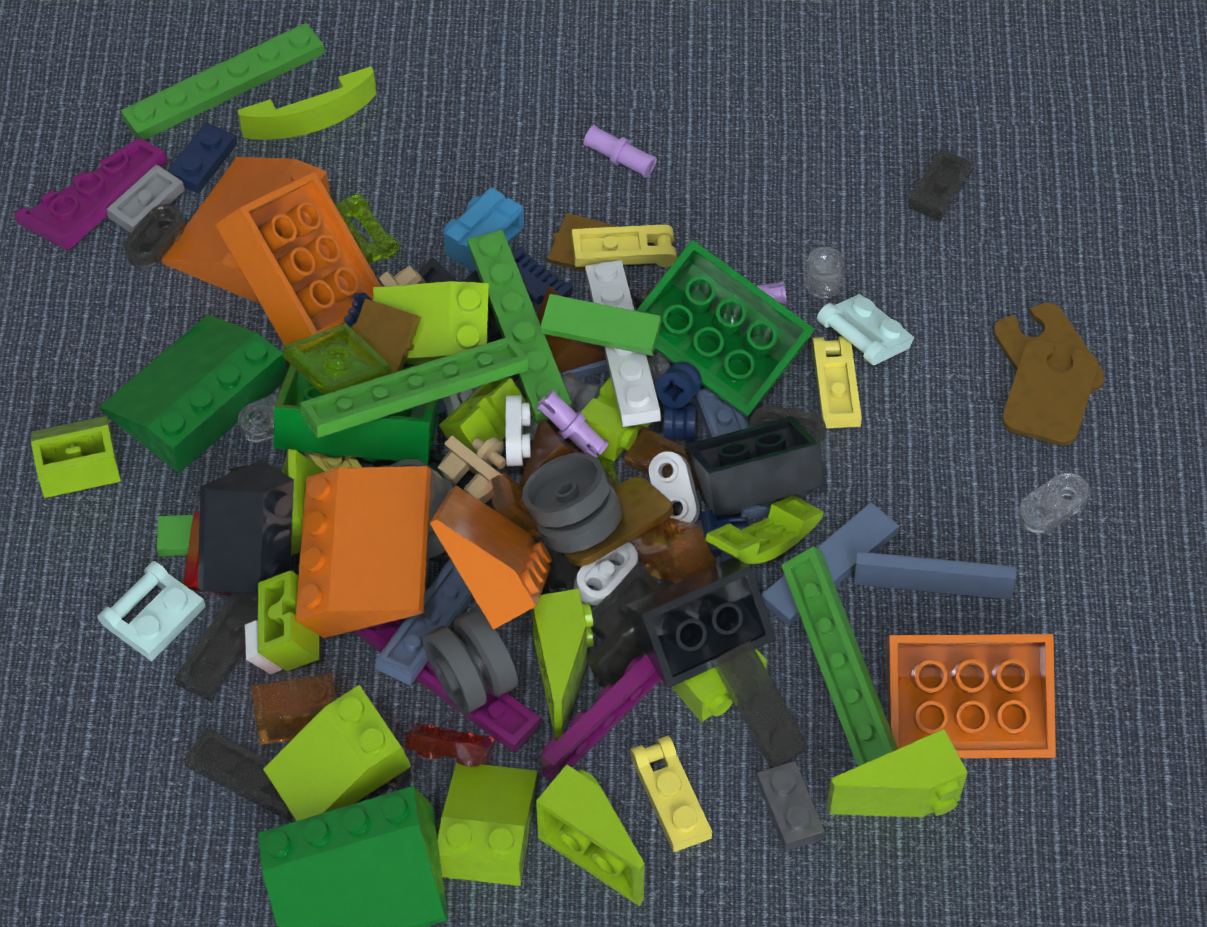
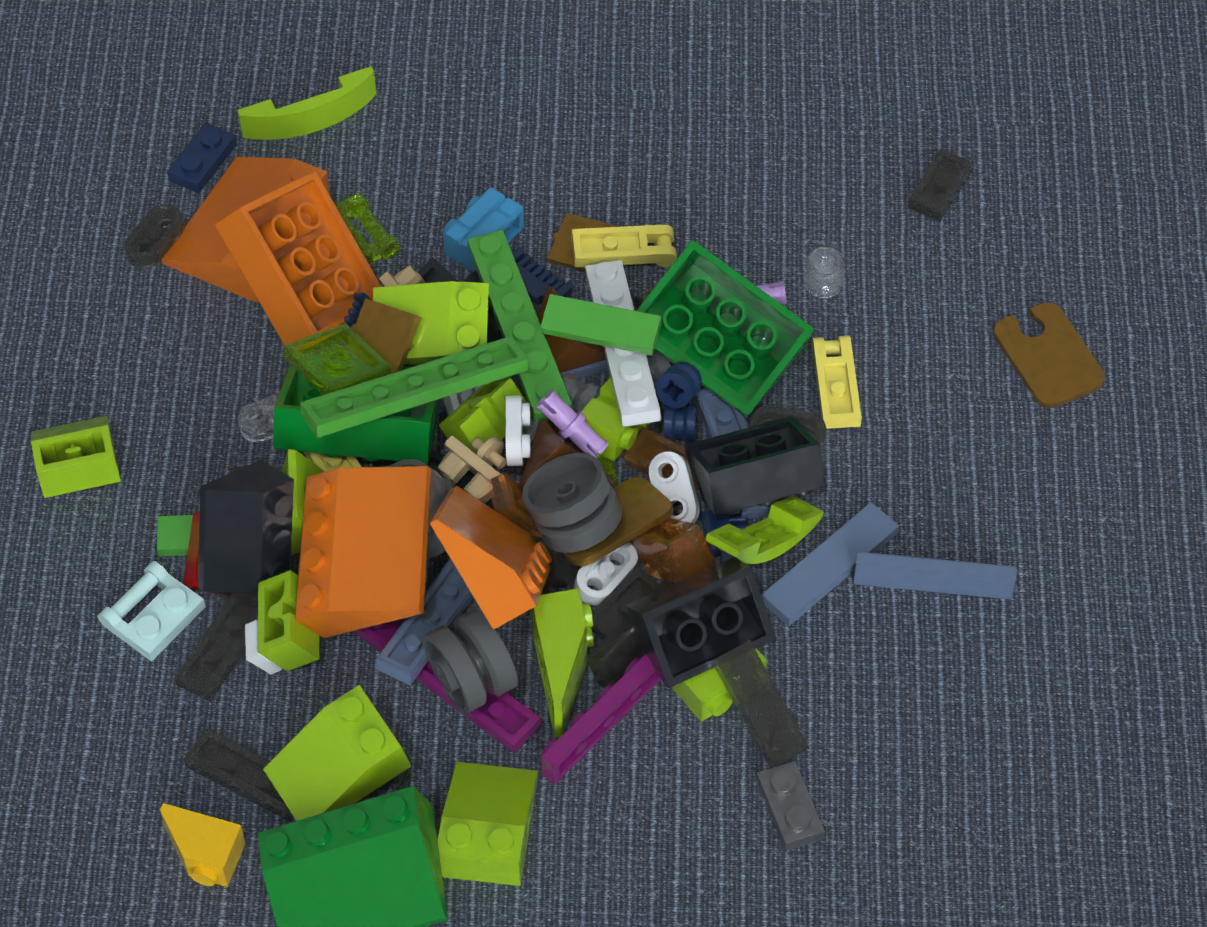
(78, 208): magenta wing -> none
(151, 190): light grey plate -> none
(196, 390): green slope -> none
(204, 844): none -> yellow slope
(222, 82): bright green plate -> none
(290, 705): clear orange brick -> none
(436, 741): clear red plate -> none
(585, 829): lime slope -> none
(620, 151): lavender pin -> none
(671, 795): light yellow plate -> none
(839, 656): bright green plate -> none
(866, 328): light aqua plate -> none
(902, 783): lime slope -> none
(982, 689): orange slope -> none
(1049, 402): pearl gold piece -> none
(1050, 504): clear plate -> none

